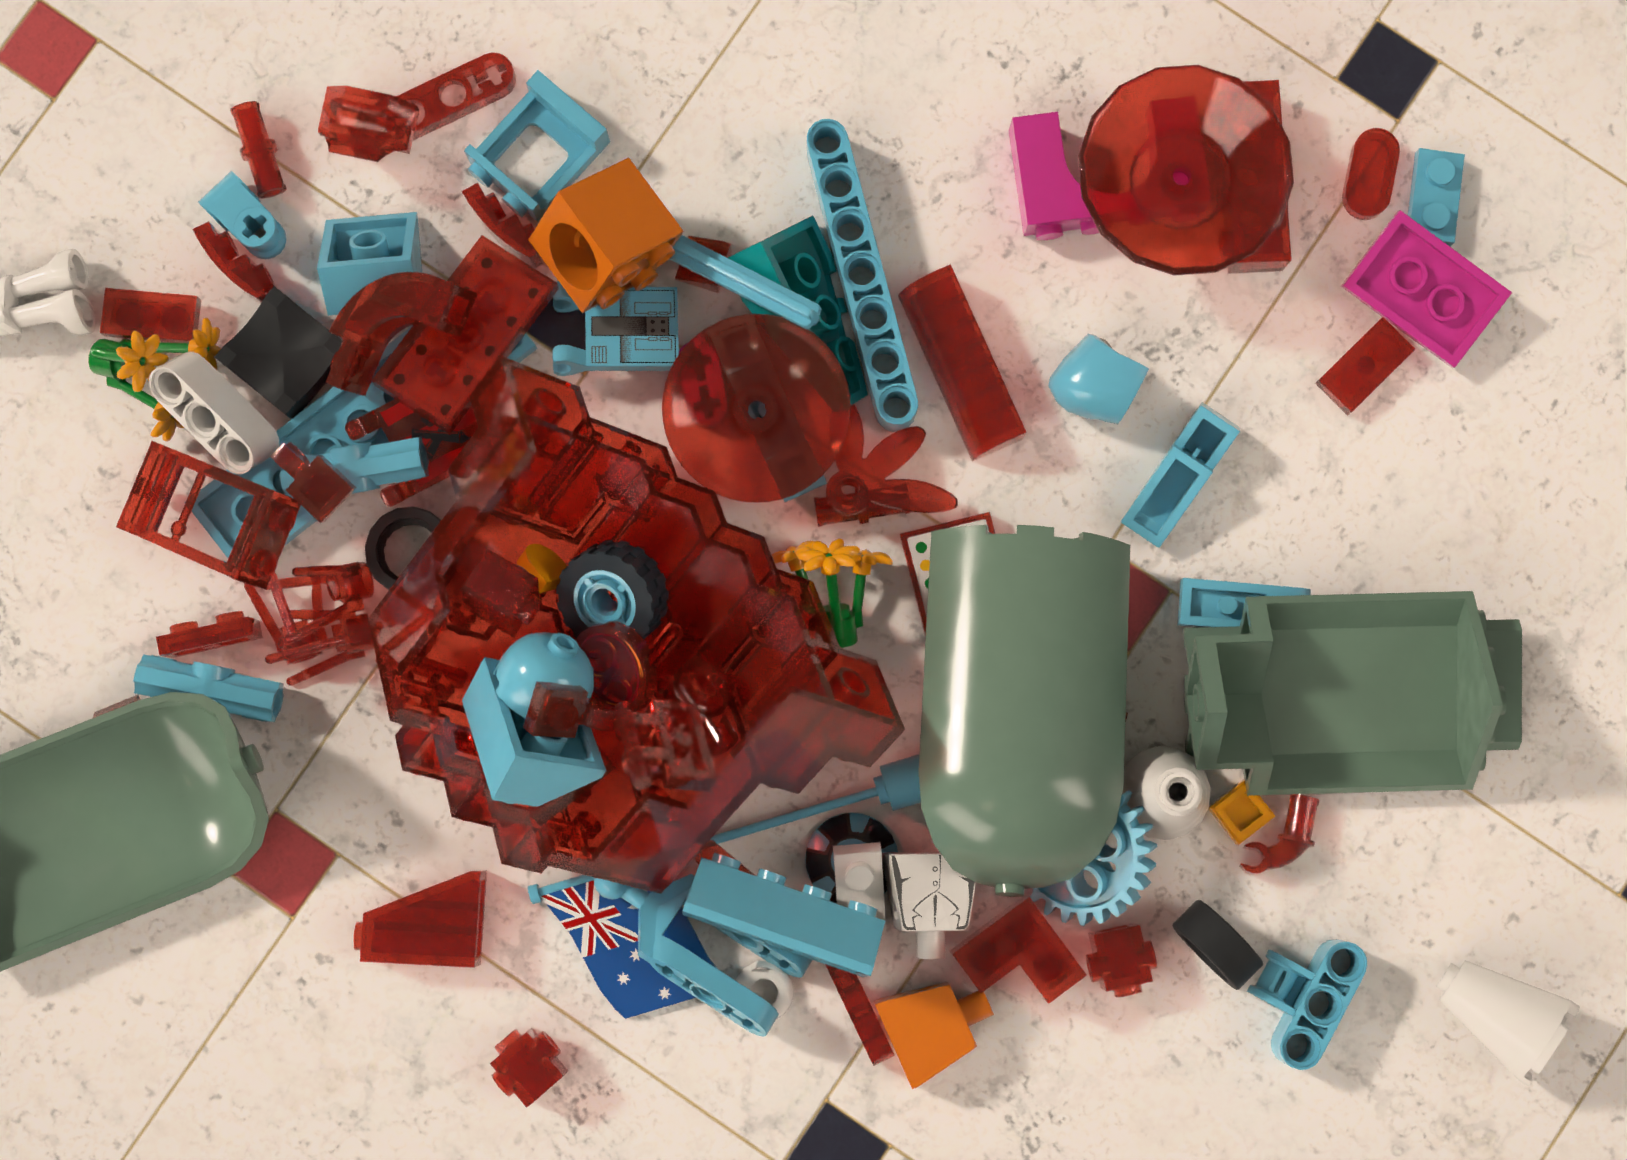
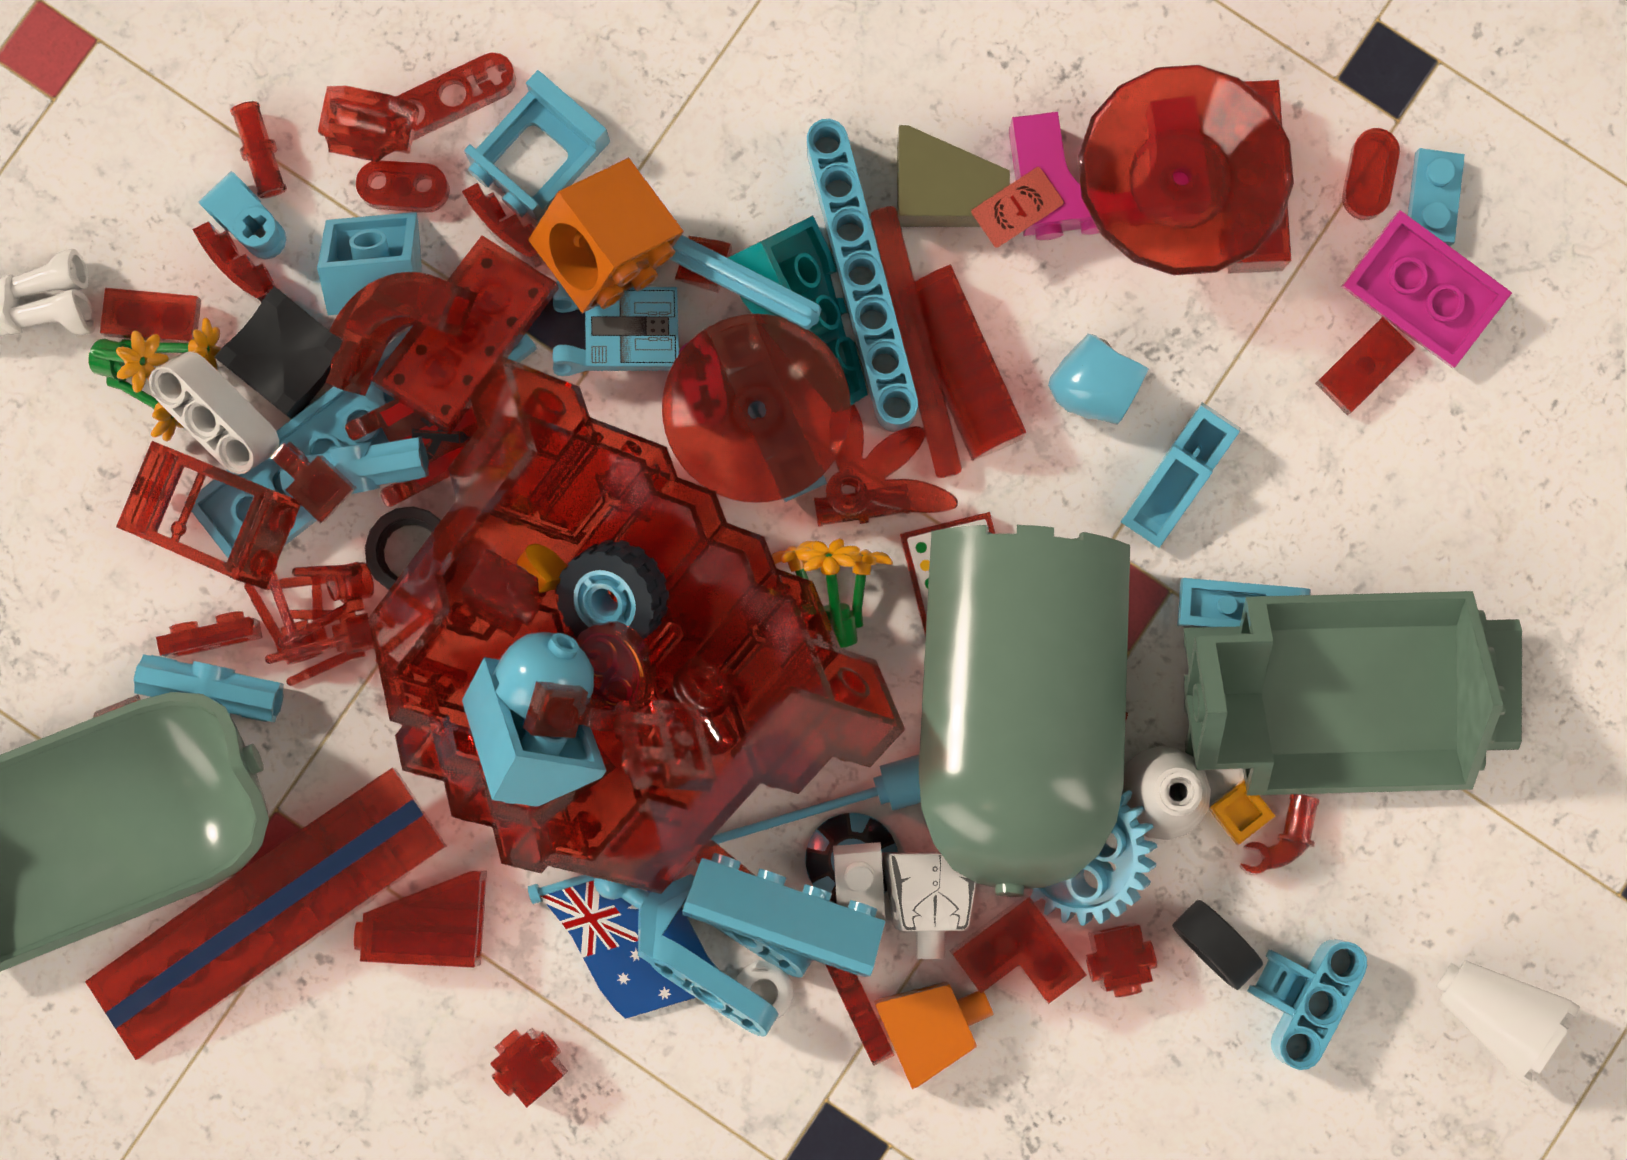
(266, 913): none -> clear red slope
(400, 188): none -> clear red plate
(916, 341): none -> clear red axle
(941, 182): none -> olive slope
(1017, 207): none -> clear red sticker

